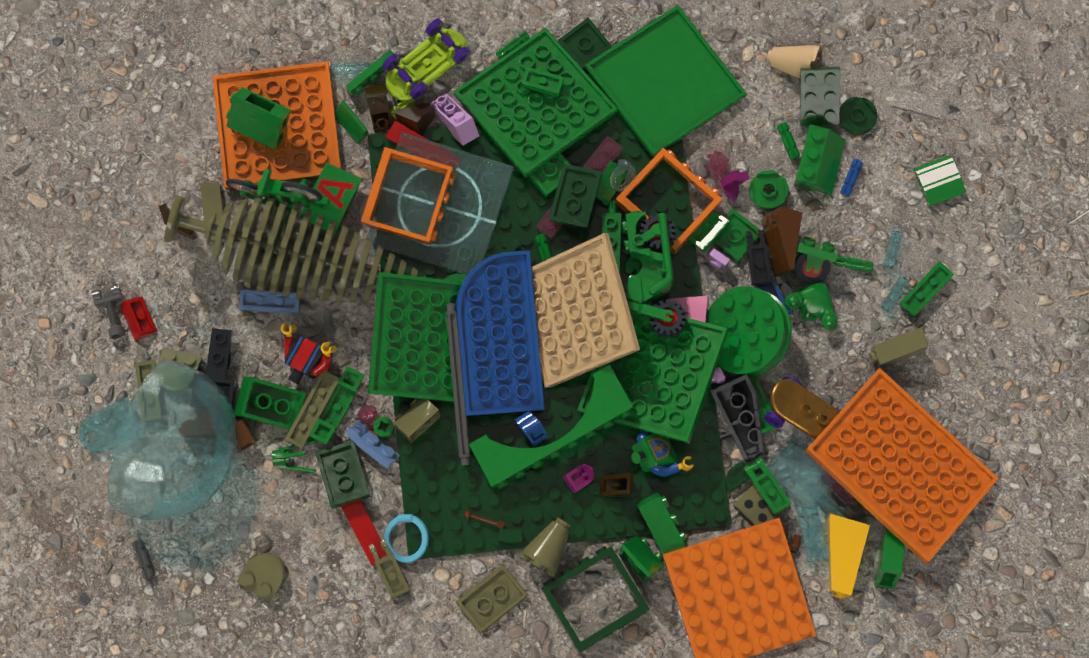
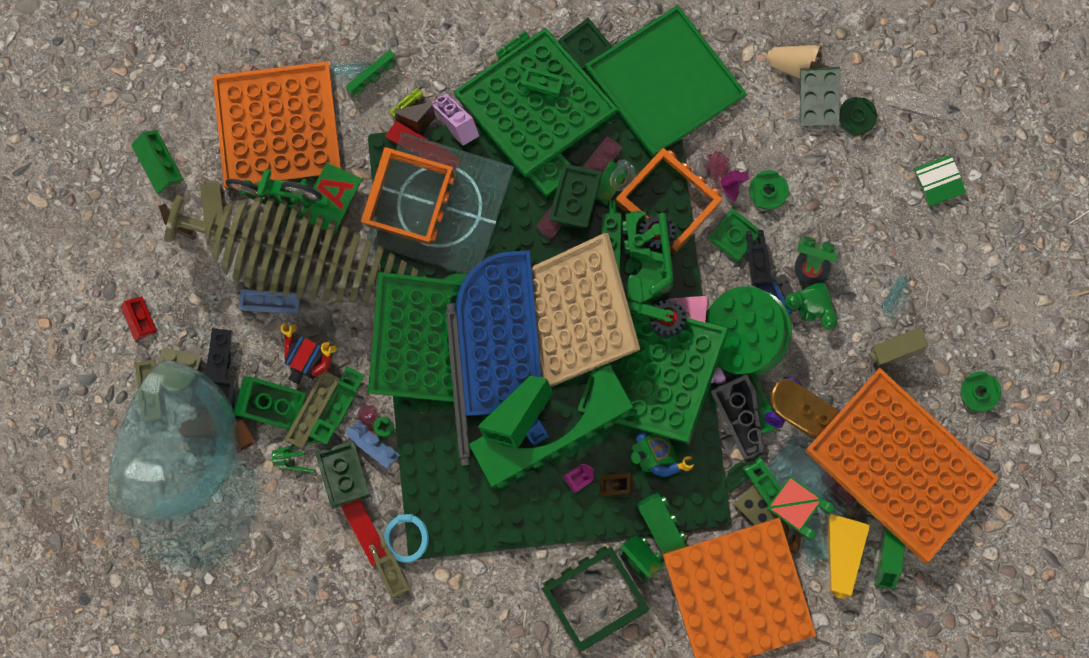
(105, 425): clear light blue tile -> none
(115, 331): dark grey bar -> none
(143, 559): dark grey axle -> none
(156, 160): none -> green panel
(258, 118): green piece -> none
(263, 575): olive slope -> none
(351, 122): green slope -> none
(378, 107): dark brown slope -> none
(416, 419): olive slope -> none
(426, 63): lime piece -> none
(492, 598): olive tile -> none
(500, 524): reddish brown hinge -> none
(517, 413): none -> green slope
(543, 248): green axle -> none
(548, 547): olive cone -> none
(709, 231): green plate -> none
(718, 260): lavender plate -> none
(781, 235): reddish brown slope -> none
(788, 141): green axle -> none
(796, 505): none -> coral flag
(820, 160): green slope -> none
(851, 177): blue axle -> none
(854, 264): green axle -> none
(892, 249): clear light blue axle -> none
(926, 289): green plate -> none
(984, 381): none -> green plate

